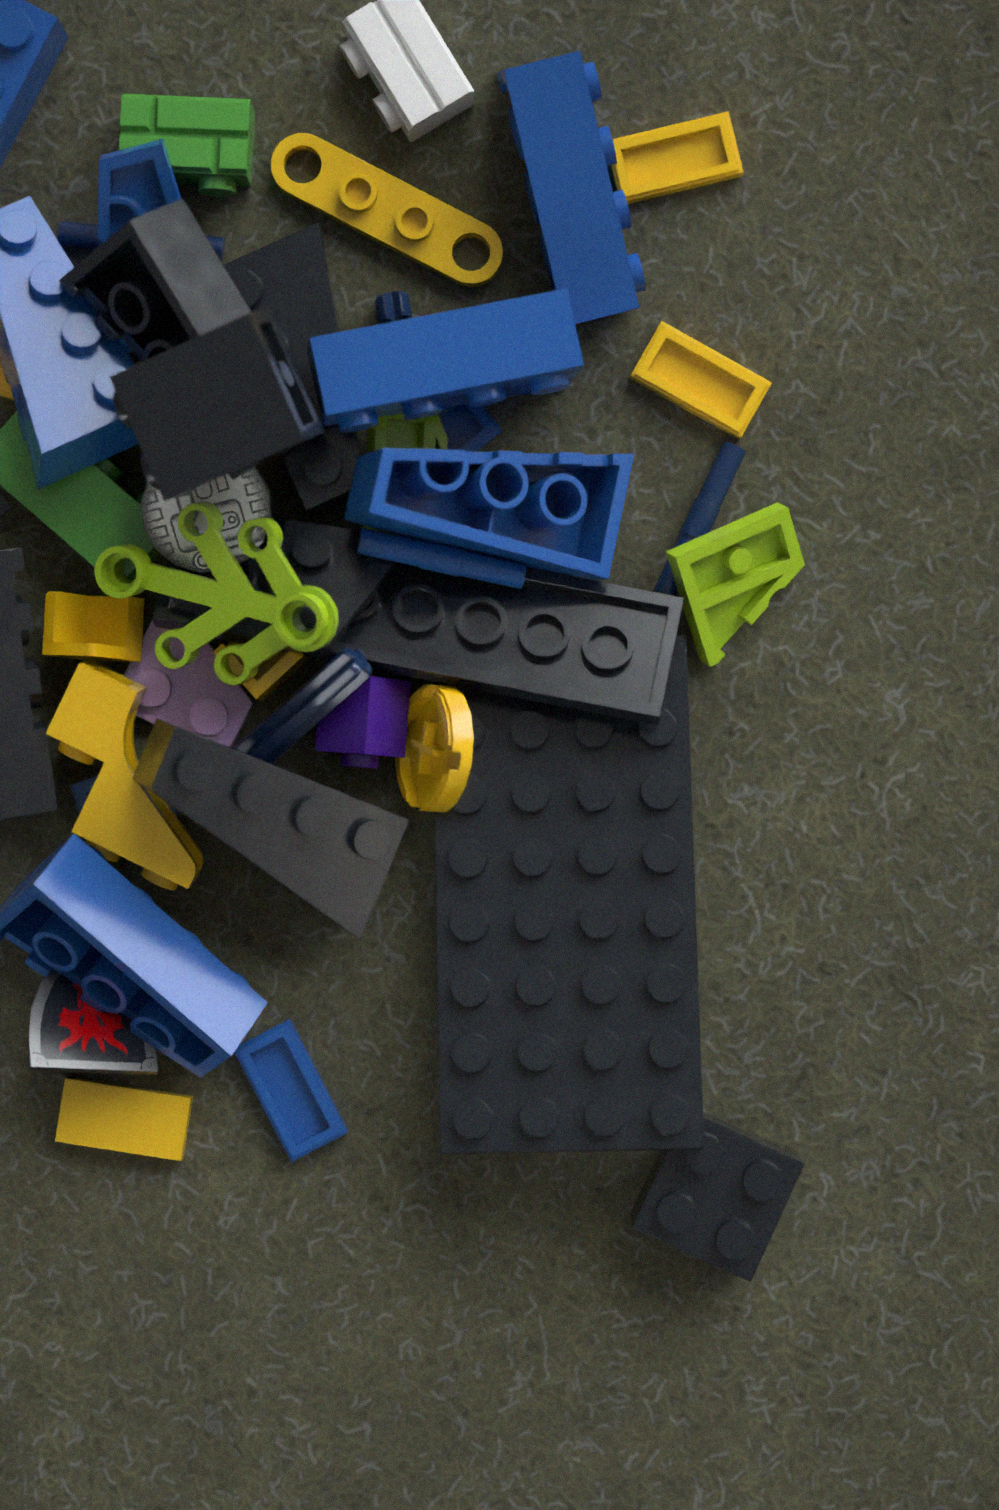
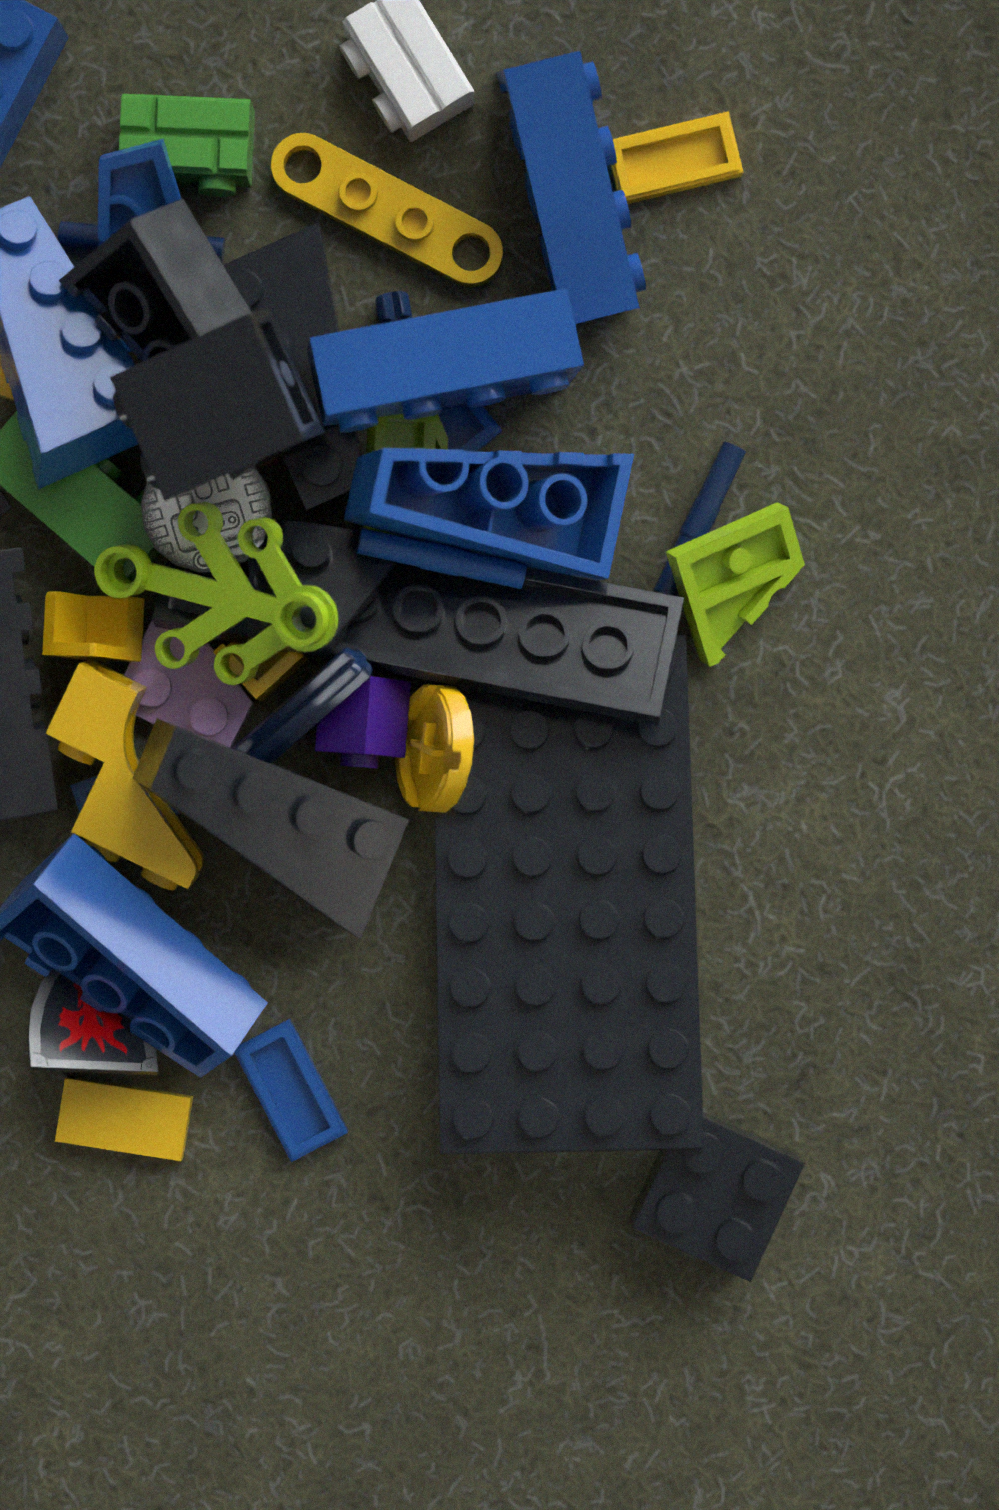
(700, 380): yellow tile -> none

